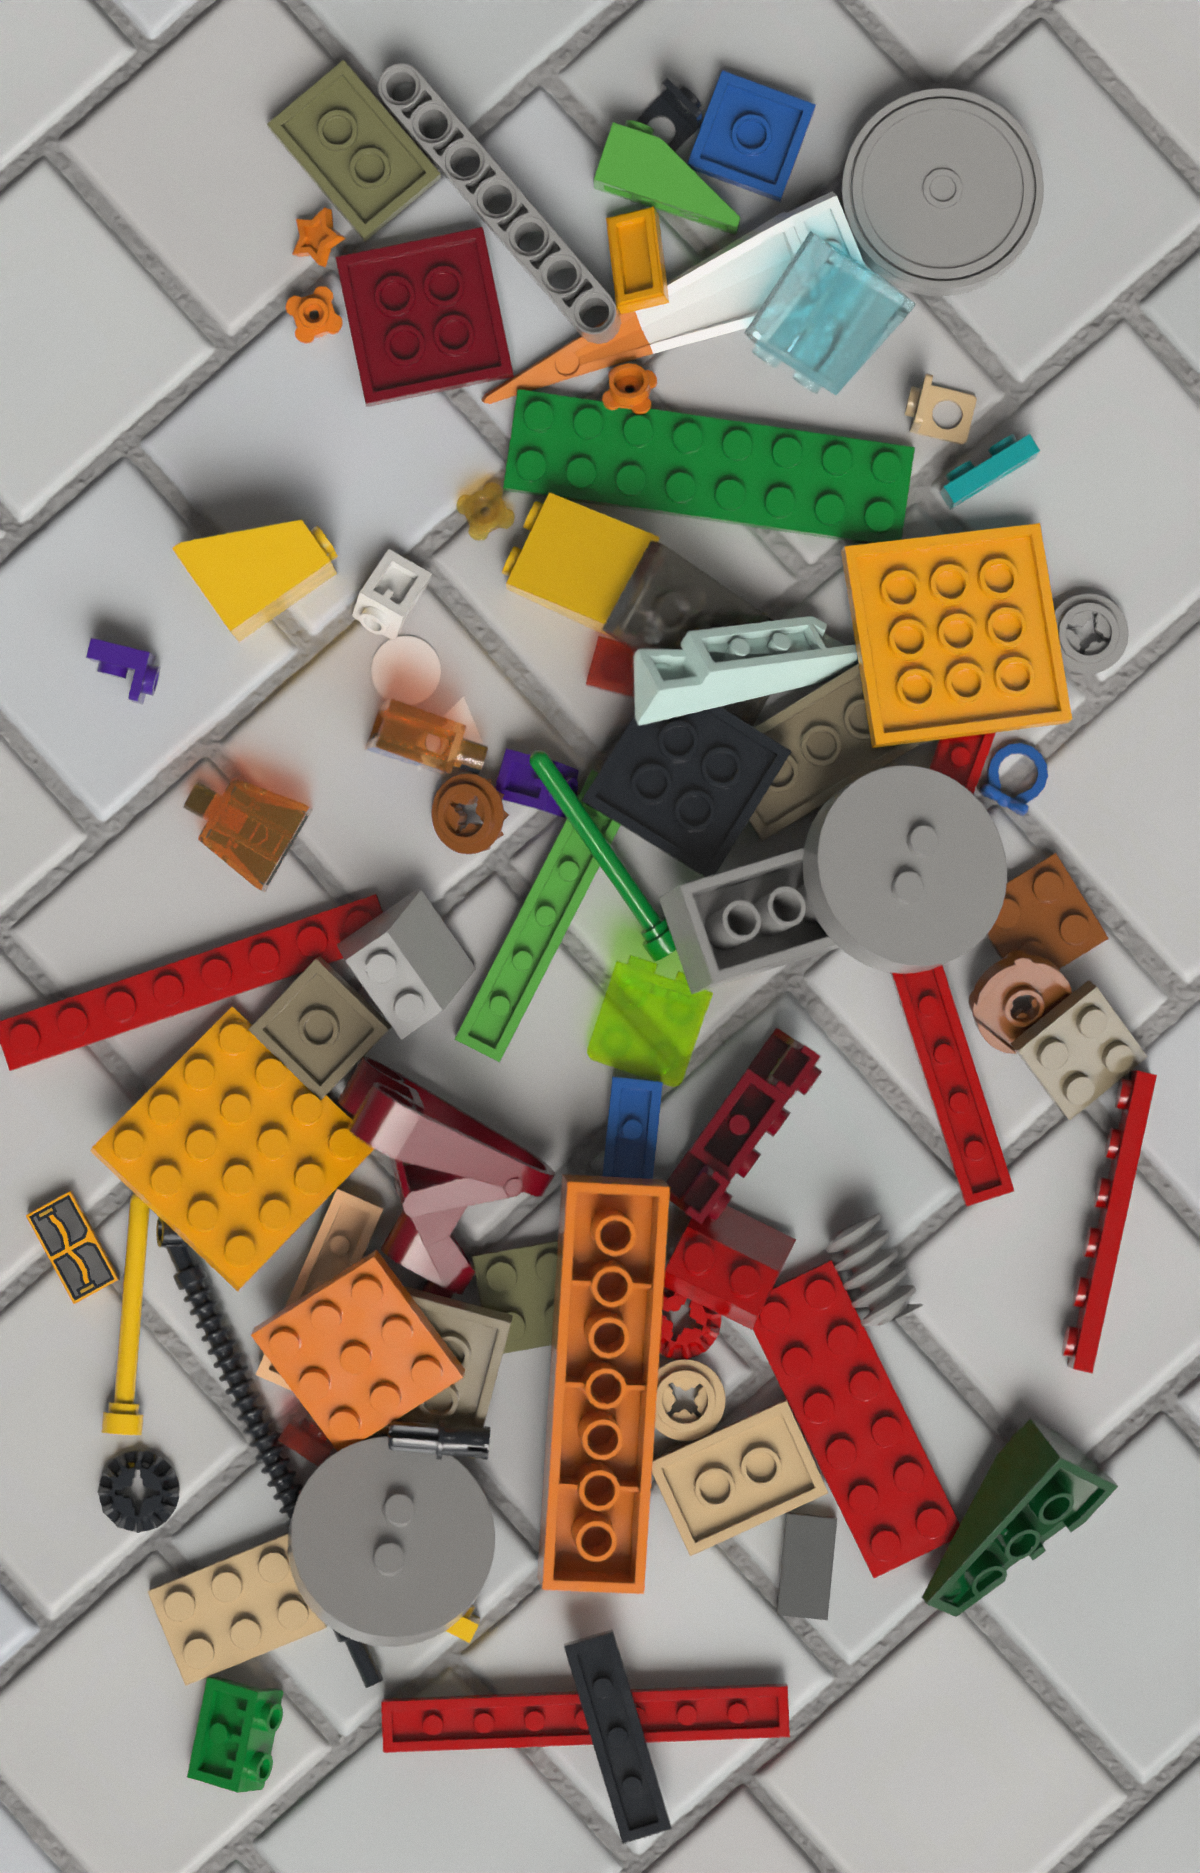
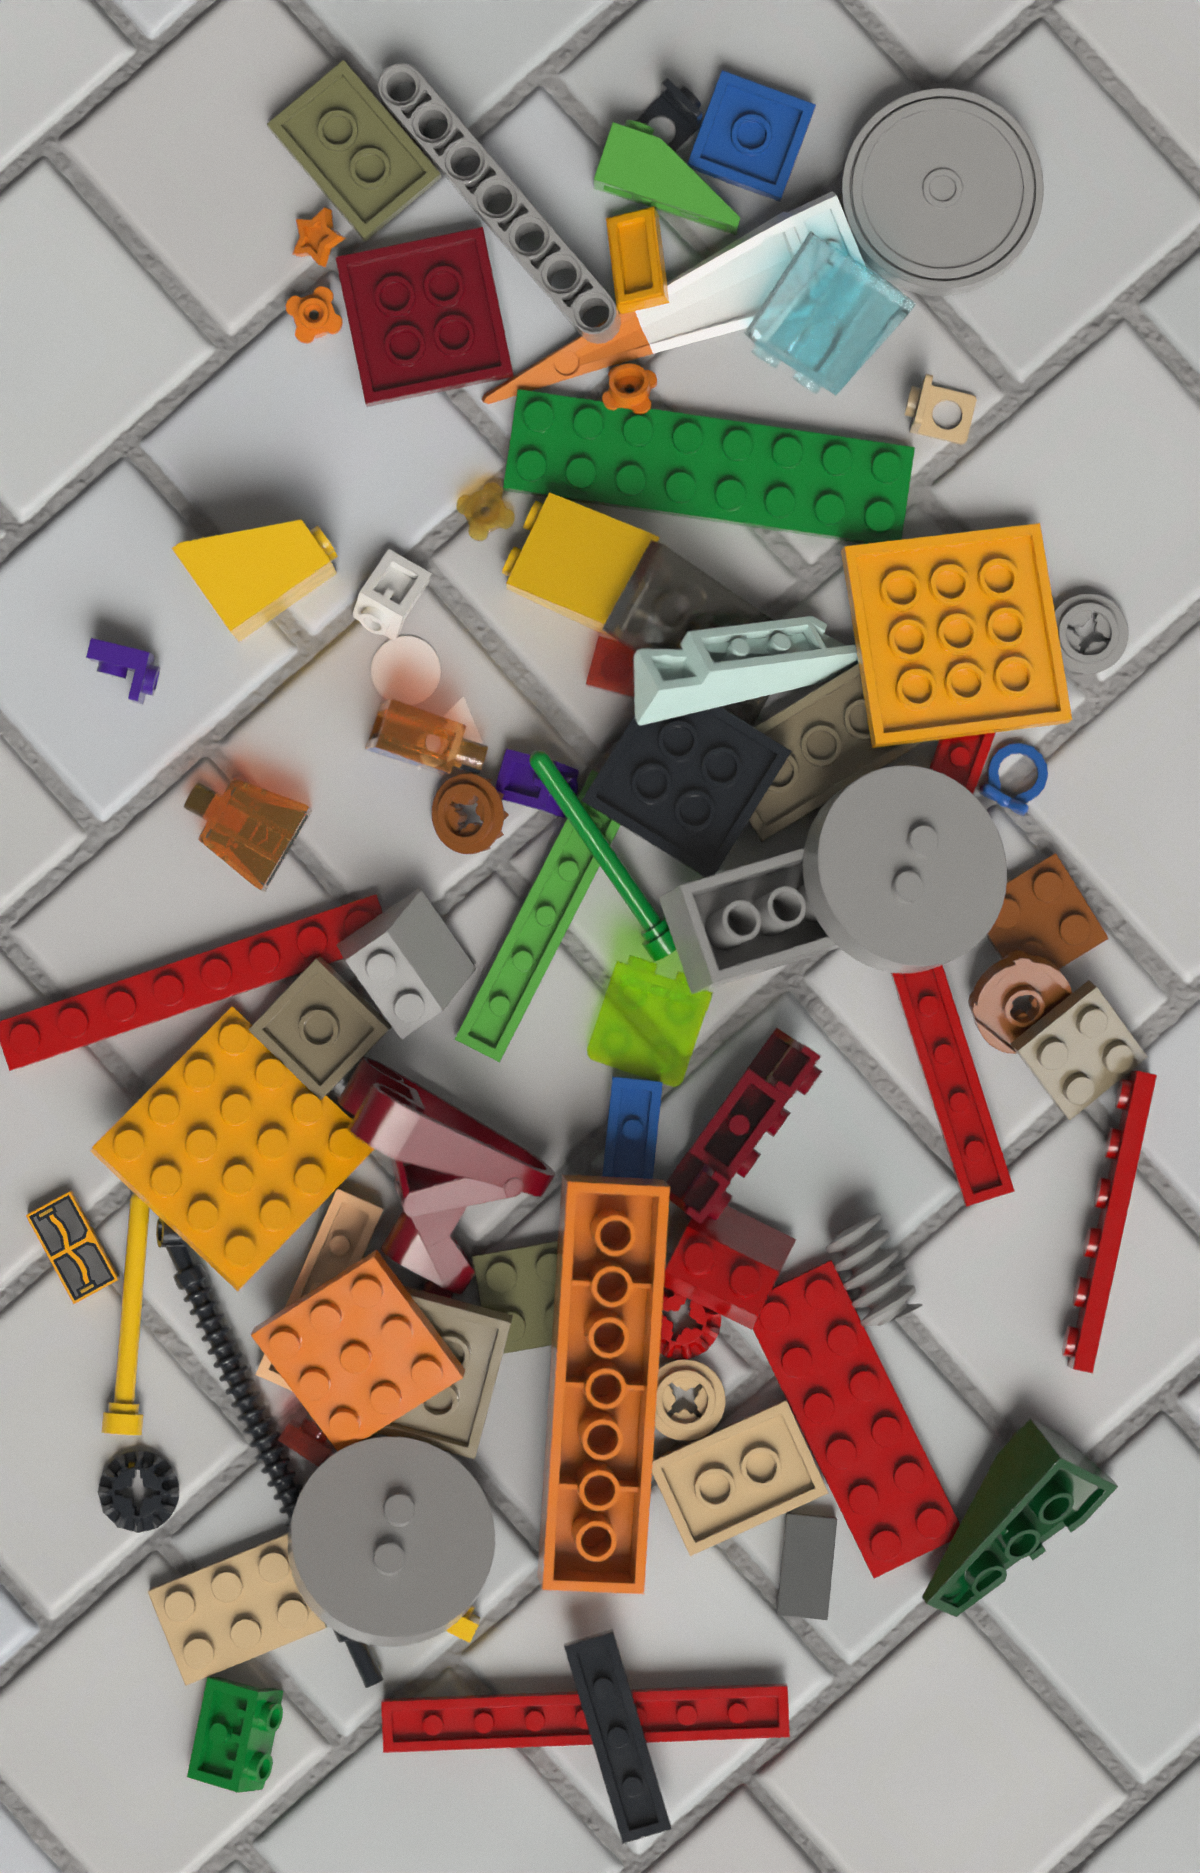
(439, 1439): black axle -> none
(970, 480): teal plate -> none

